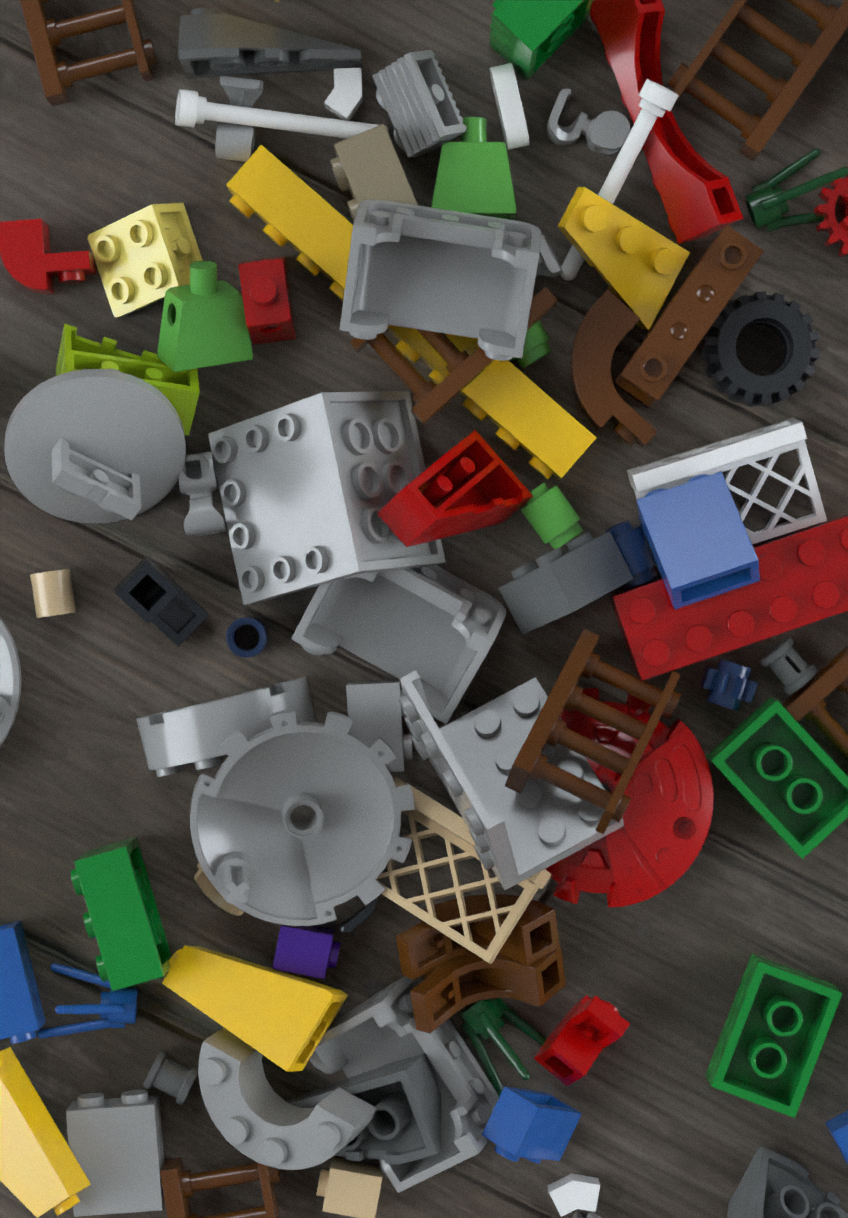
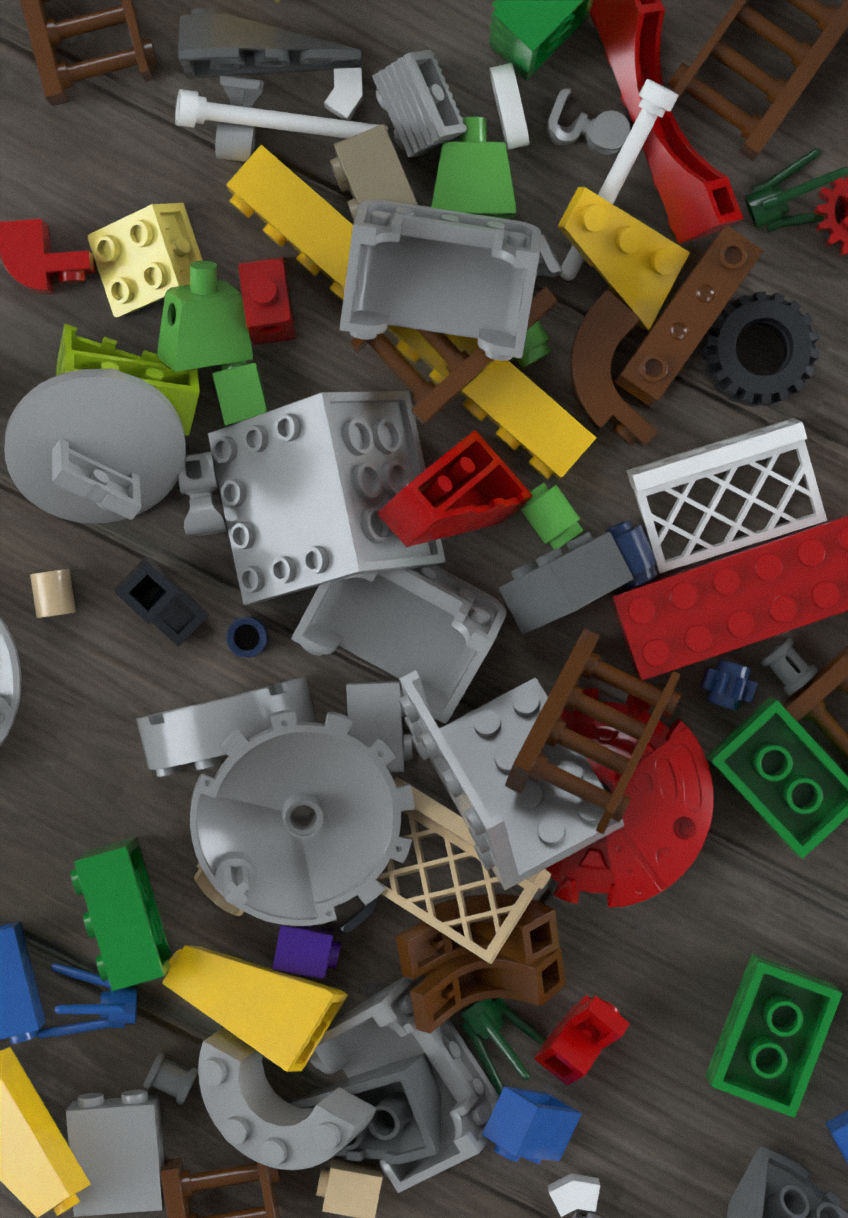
(240, 392): none -> bright green brick
(698, 539): brick -> none

